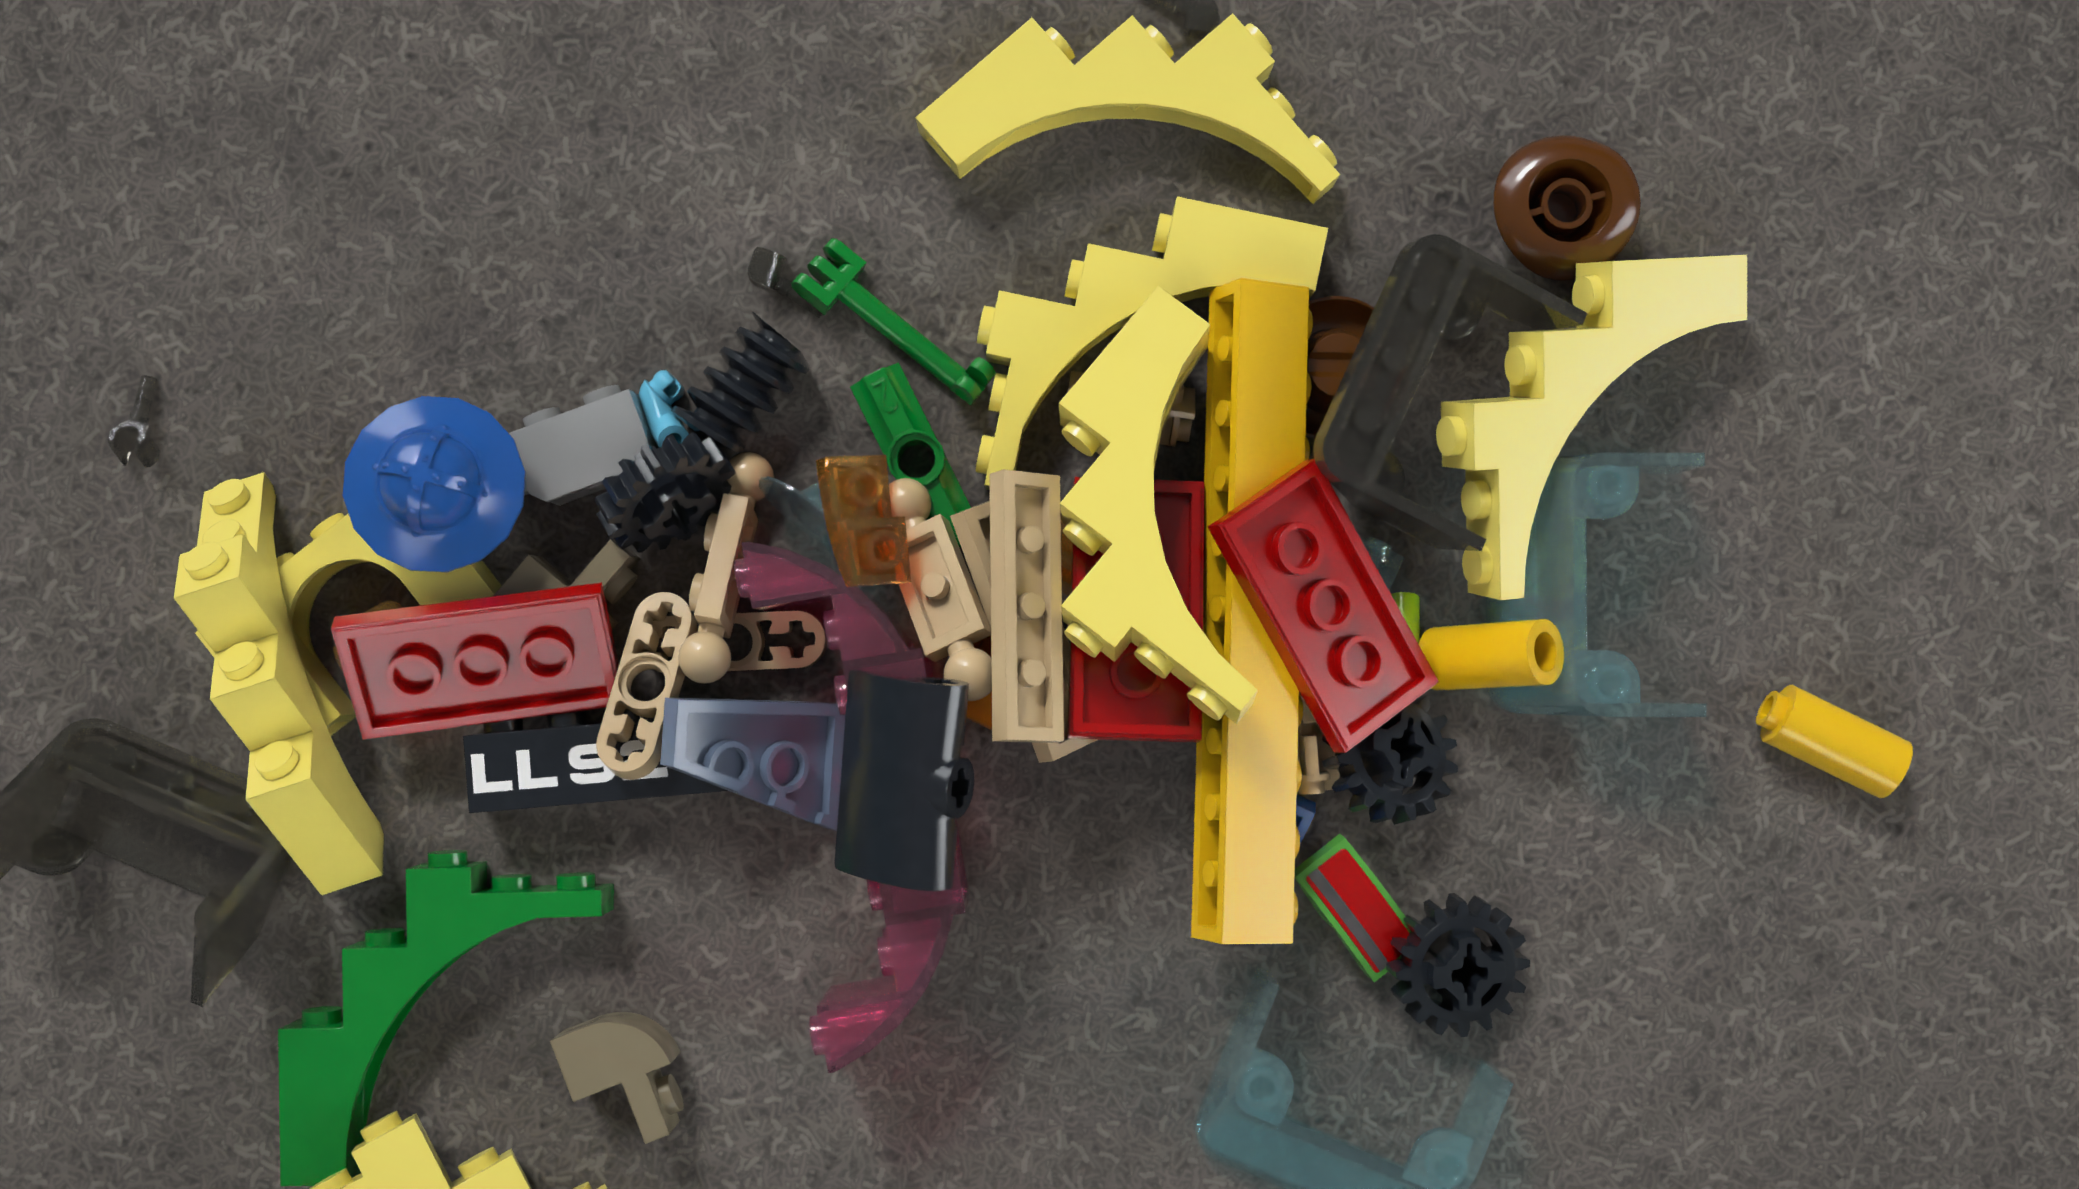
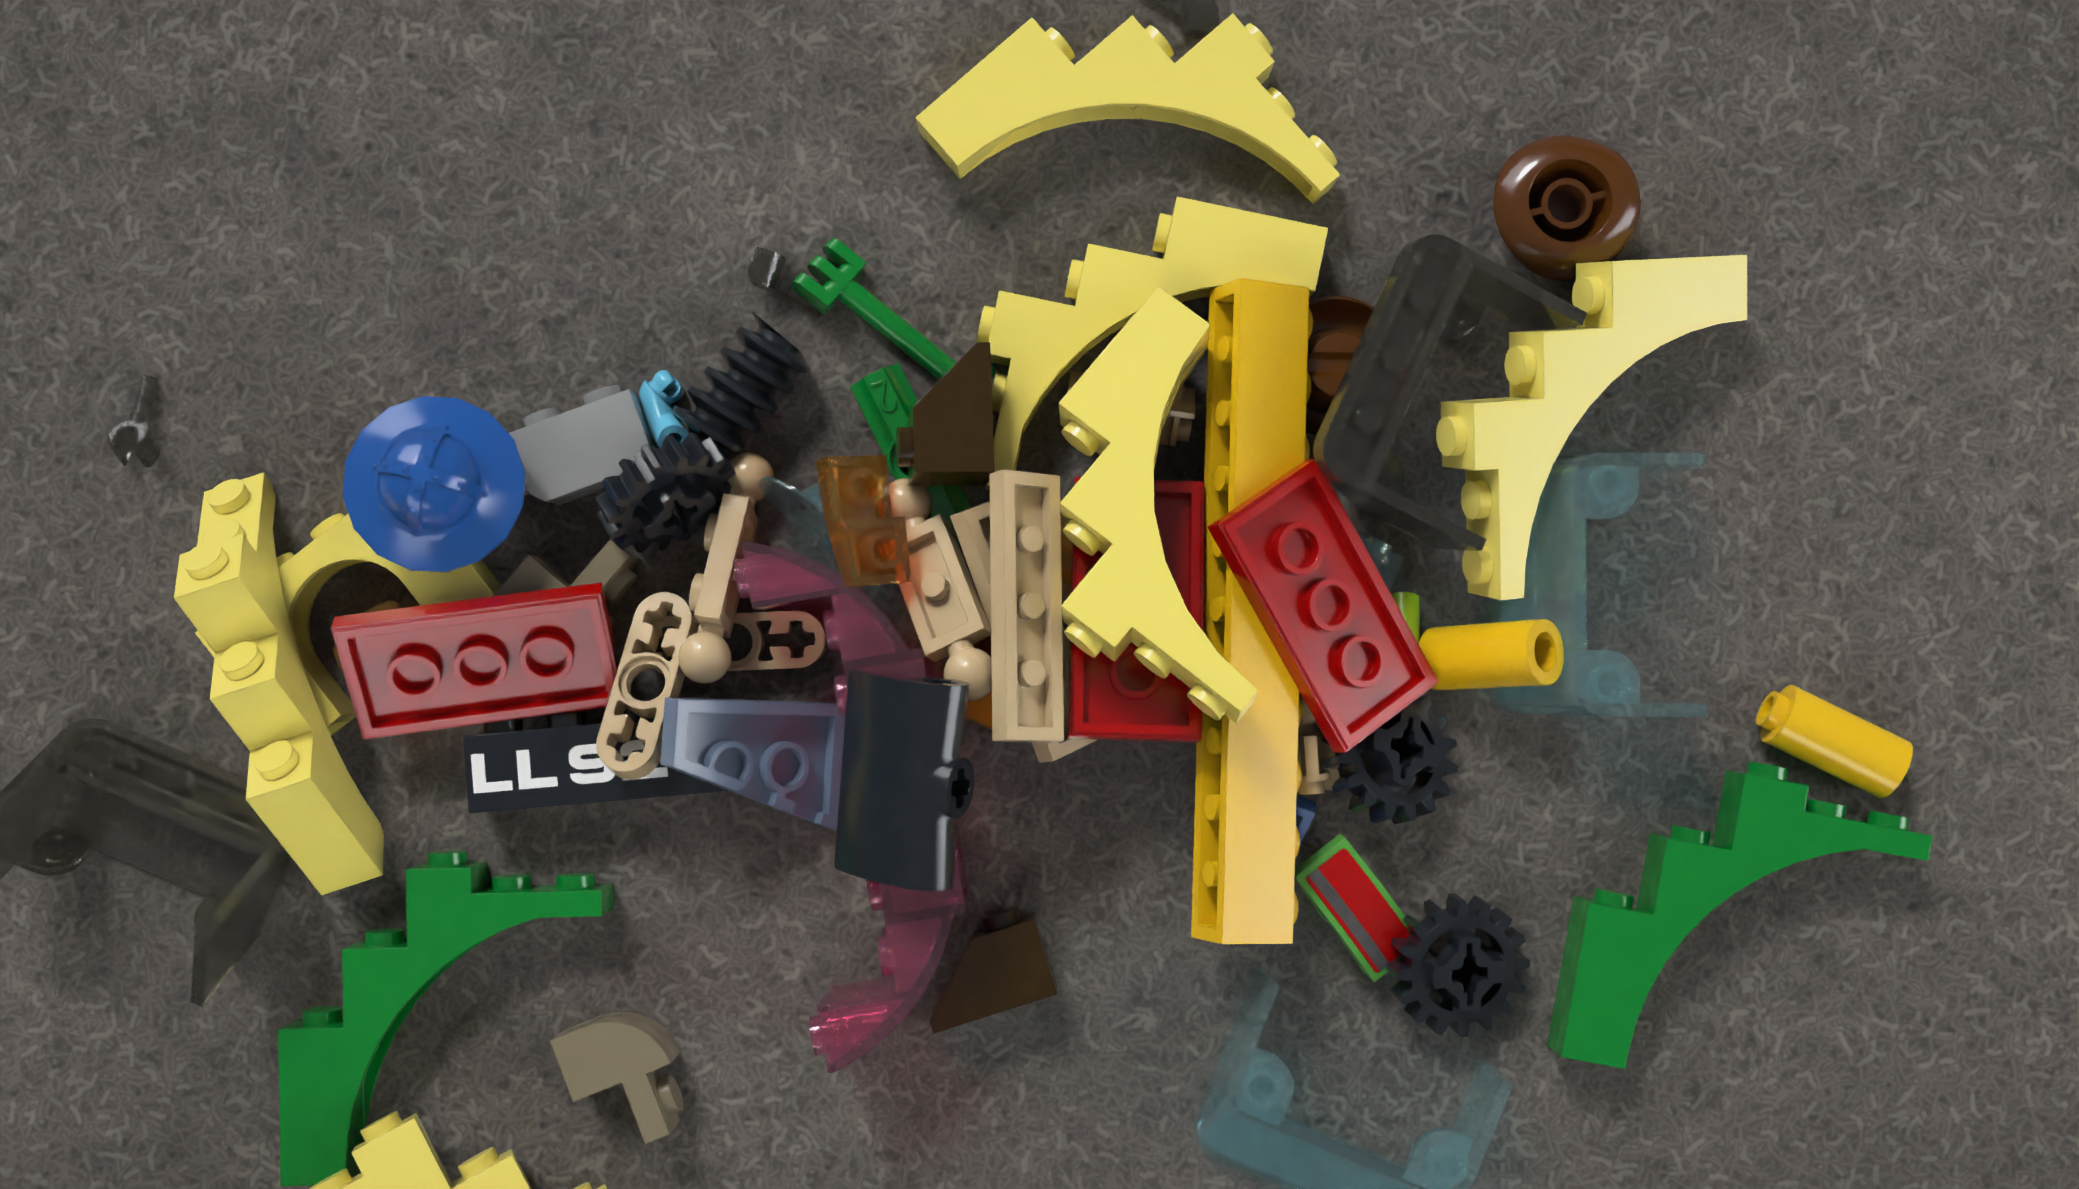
(952, 427): none -> dark brown slope
(997, 971): none -> dark brown slope
(1620, 949): none -> green arch

